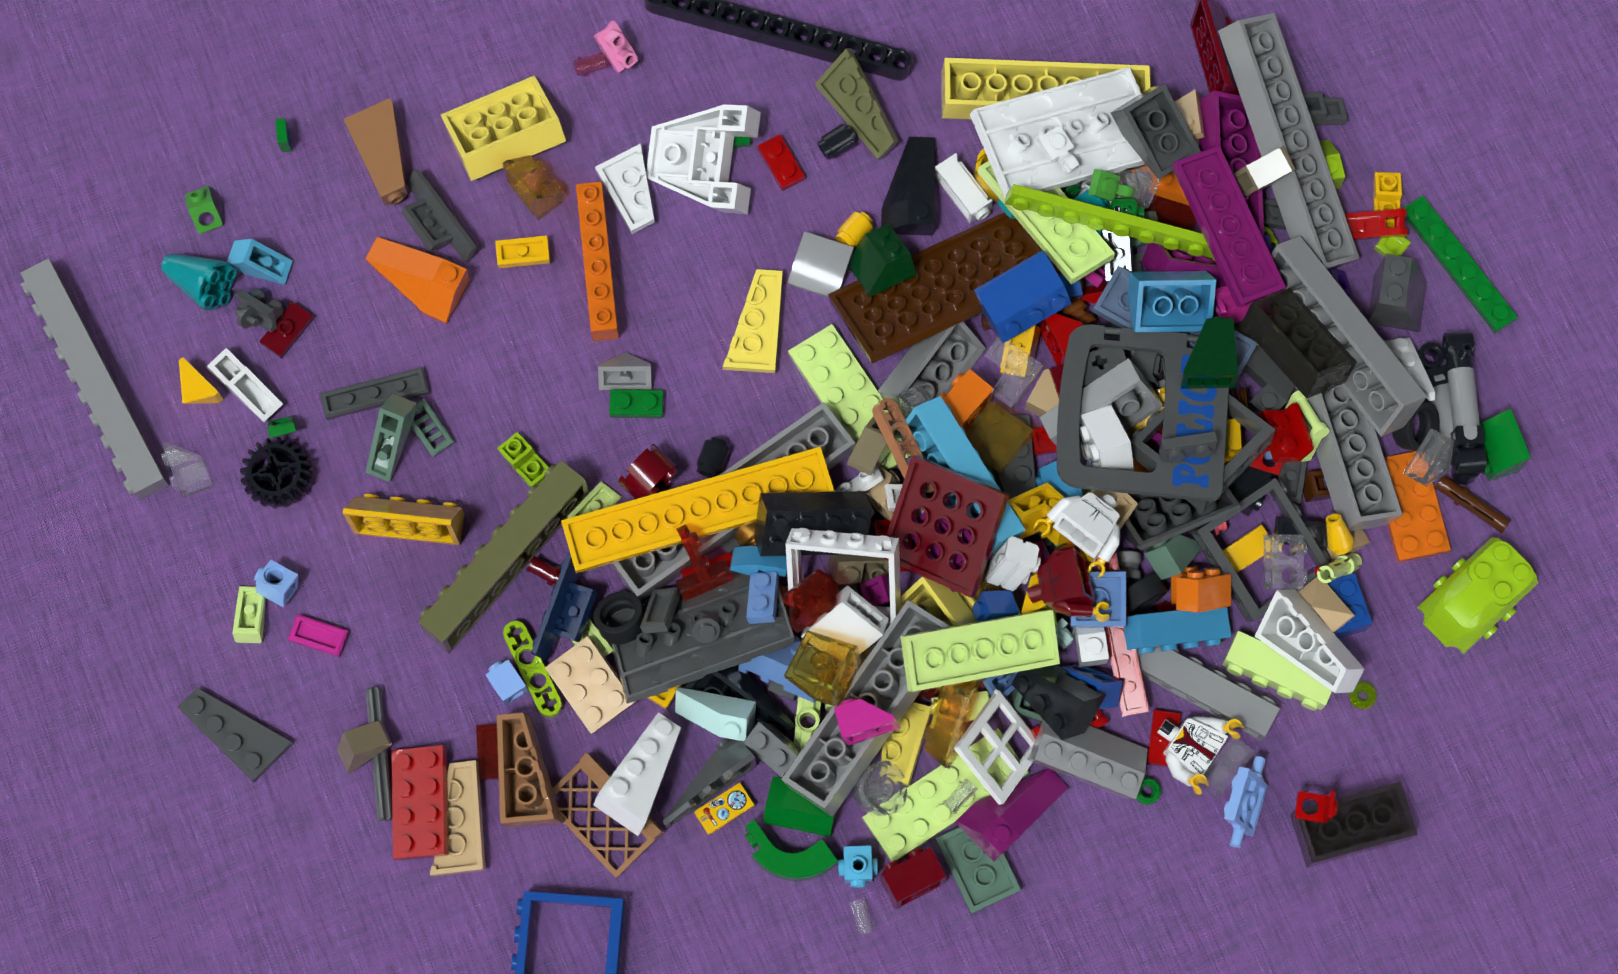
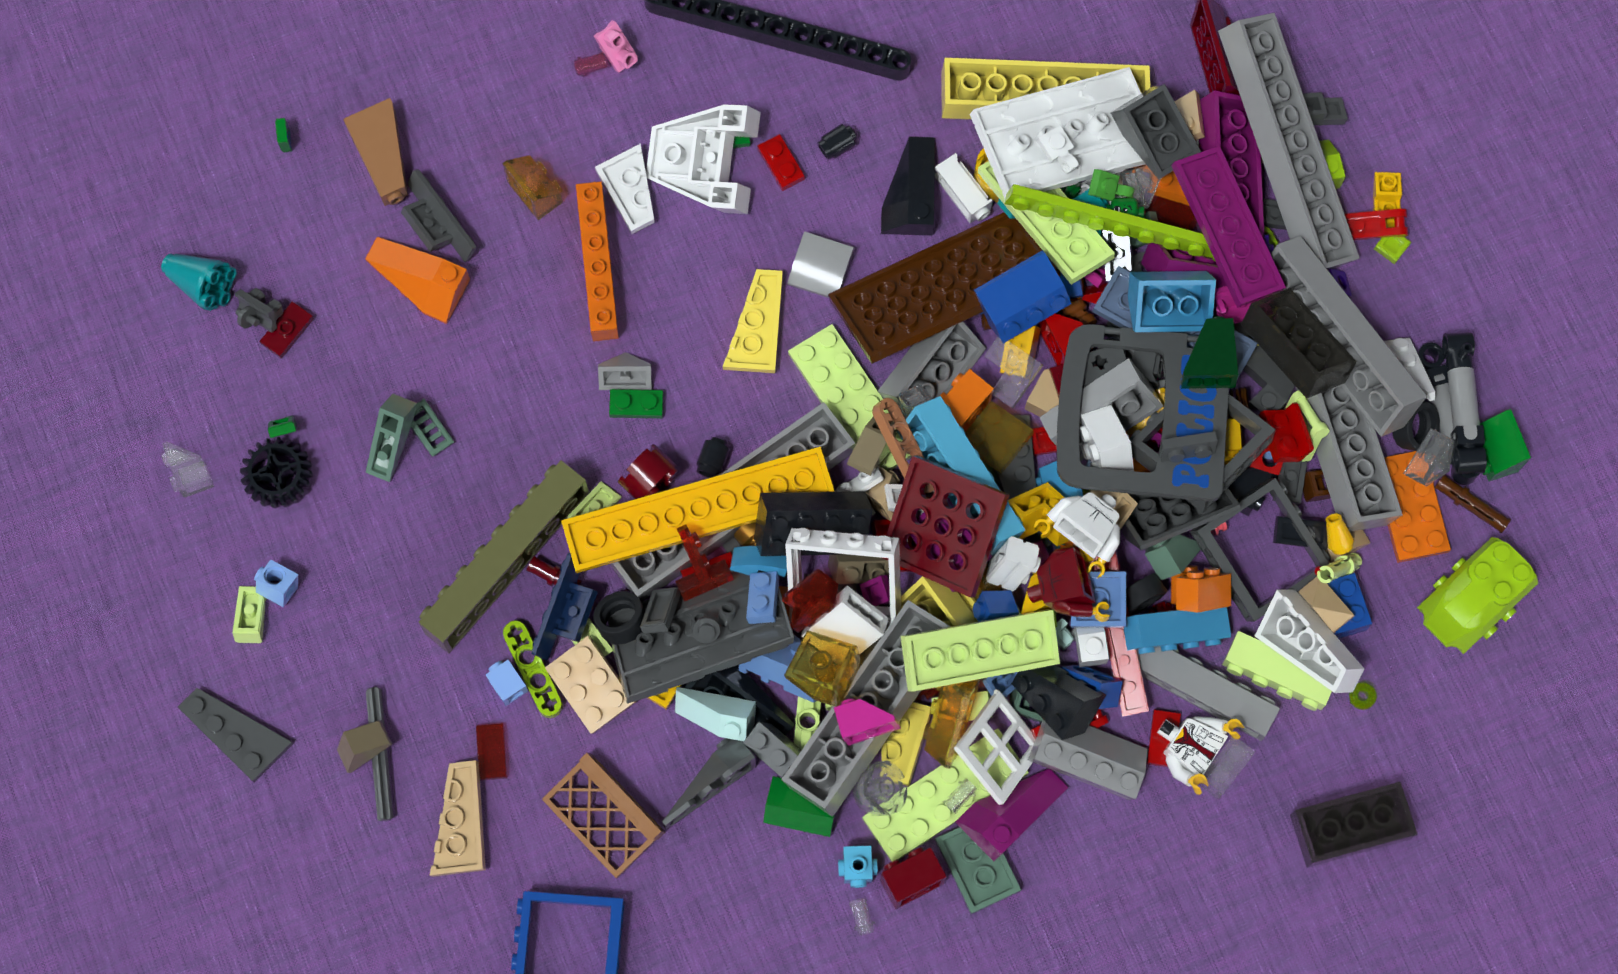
(93, 379): light grey brick -> none
(195, 387): yellow slope -> none
(200, 202): bright green bracket -> none
(244, 385): white slope -> none
(259, 261): medium azure slope -> none
(318, 635): dark pink tile -> none
(373, 393): dark grey tile -> none
(405, 519): yellow slope -> none
(419, 802): red plate -> none
(503, 127): light yellow slope -> none
(522, 251): yellow plate -> none
(523, 459): lime slope -> none
(523, 777): medium nougat wedge -> none
(635, 782): white wedge -> none
(724, 809): yellow tile -> none
(778, 689): dark grey plate -> none
(789, 866): green arch -> none
(854, 229): yellow brick -> none
(855, 101): olive wing -> none
(881, 261): dark green slope -> none
(1129, 563): light grey wheel -> none
(1155, 788): green plate -> none
(1246, 549): yellow slope -> none
(1246, 801): light blue plate -> none
(1264, 171): slope -> none
(1276, 562): clear brick -> none
(1326, 806): red bracket -> none
(1397, 294): dark grey slope -> none
(1459, 265): green plate -> none

